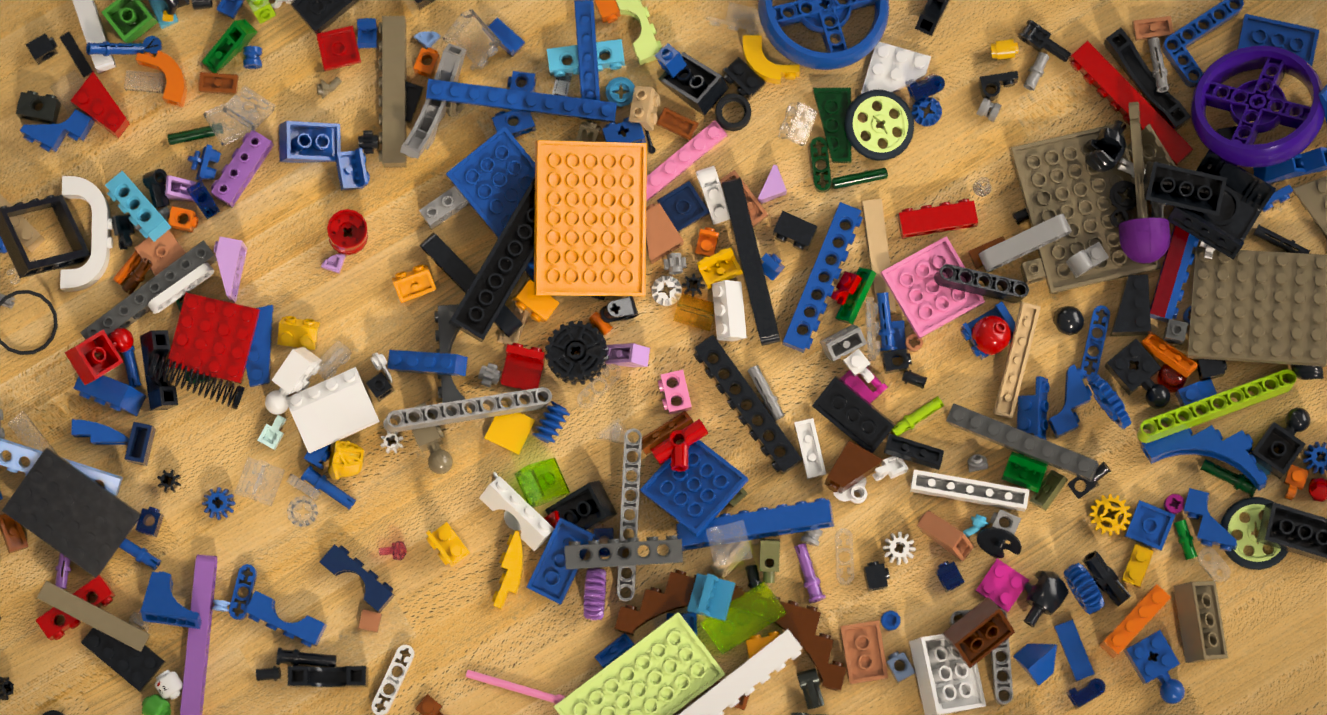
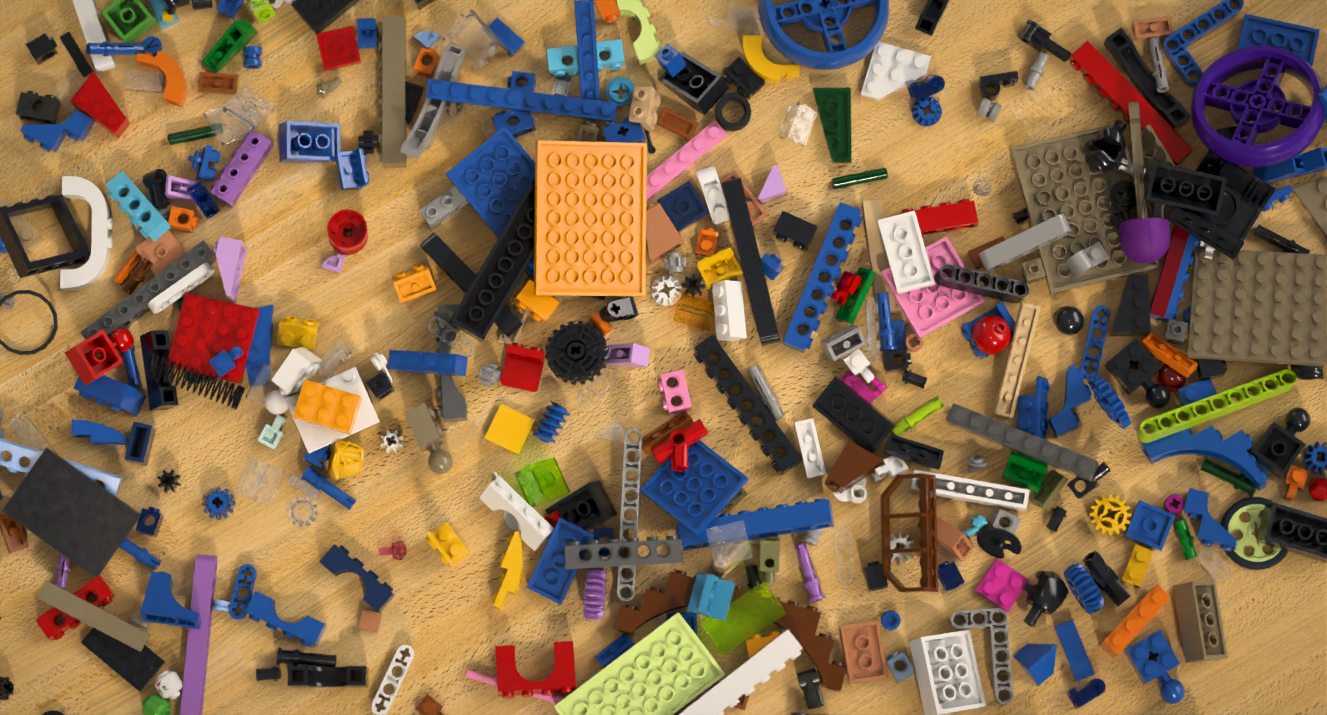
(124, 228): black plate -> none
(225, 361): none -> blue plate
(262, 385): none -> clear tile
(327, 407): none -> light orange brick
(442, 324): none -> clear beam
(461, 415): light grey beam -> none
(512, 683): none -> red arch
(824, 150): dark green beam -> none
(854, 127): wedge -> none
(906, 252): none -> white plate
(928, 533): none -> reddish brown plate
(979, 632): reddish brown slope -> none
(1004, 49): yellow brick -> none
(1056, 519): none -> black pin

